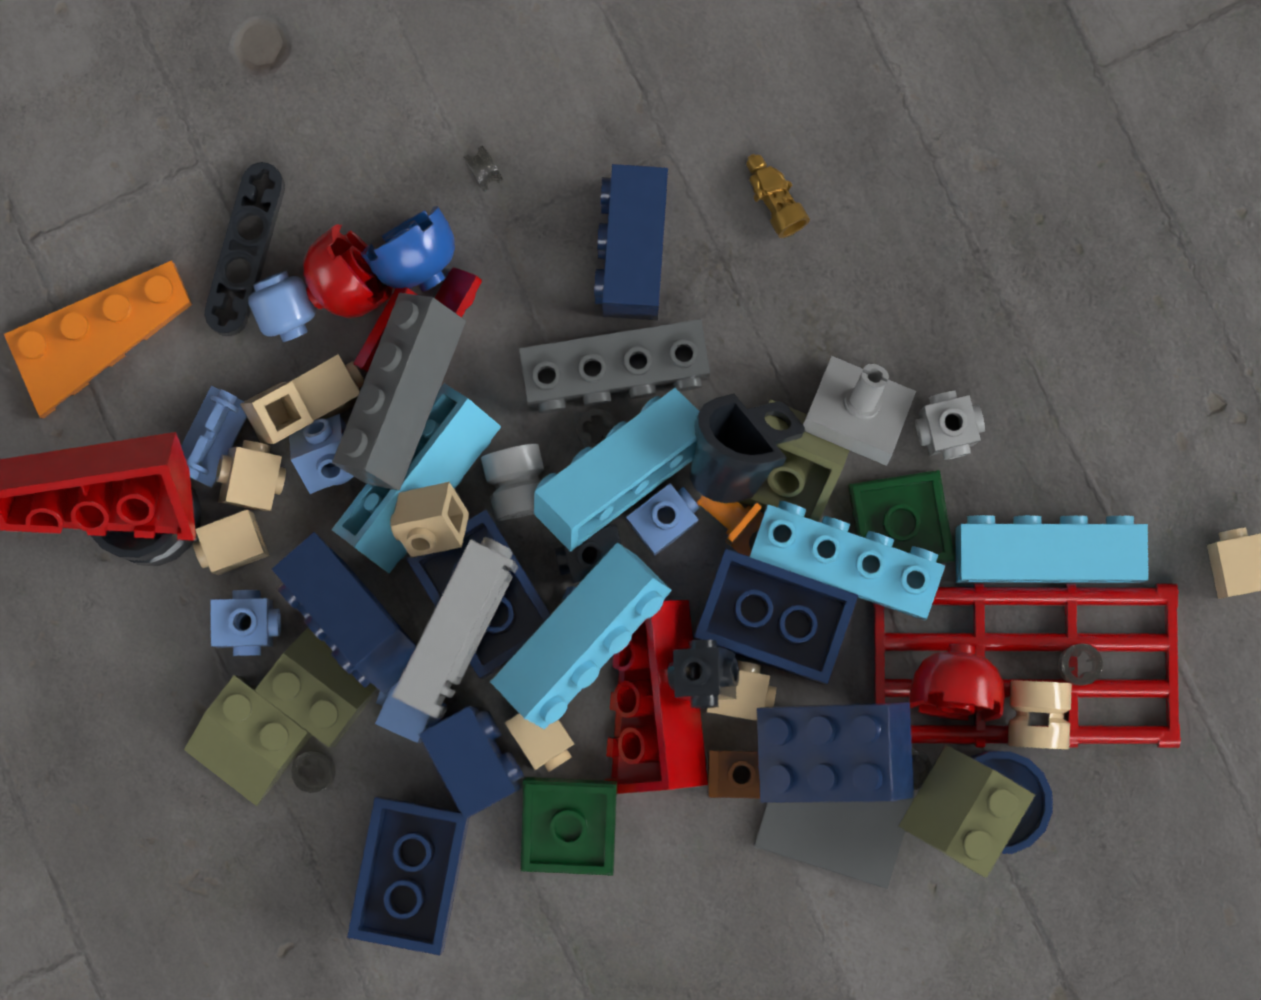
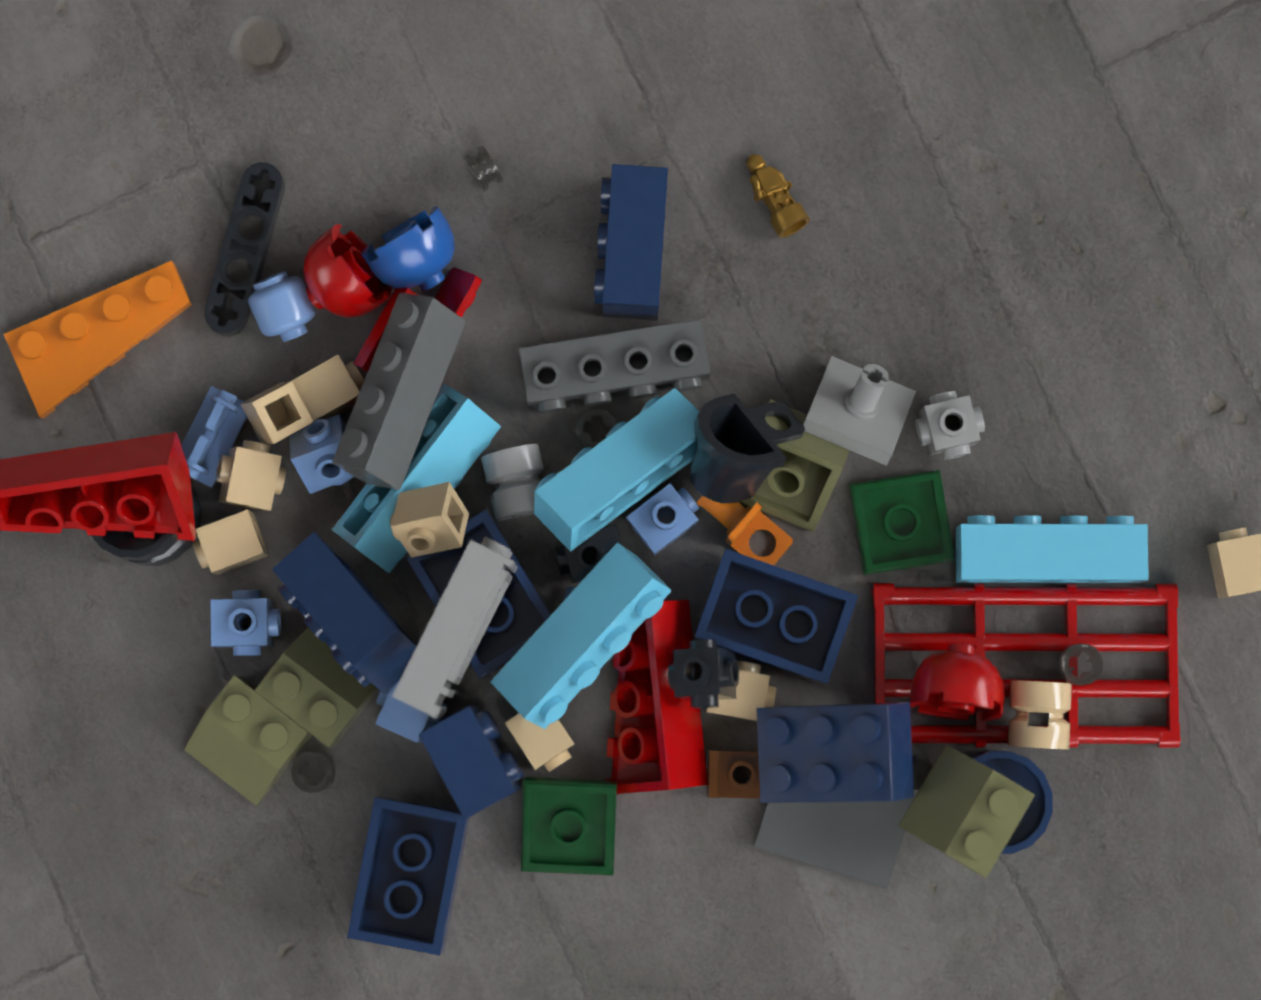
(849, 561): medium azure brick -> none

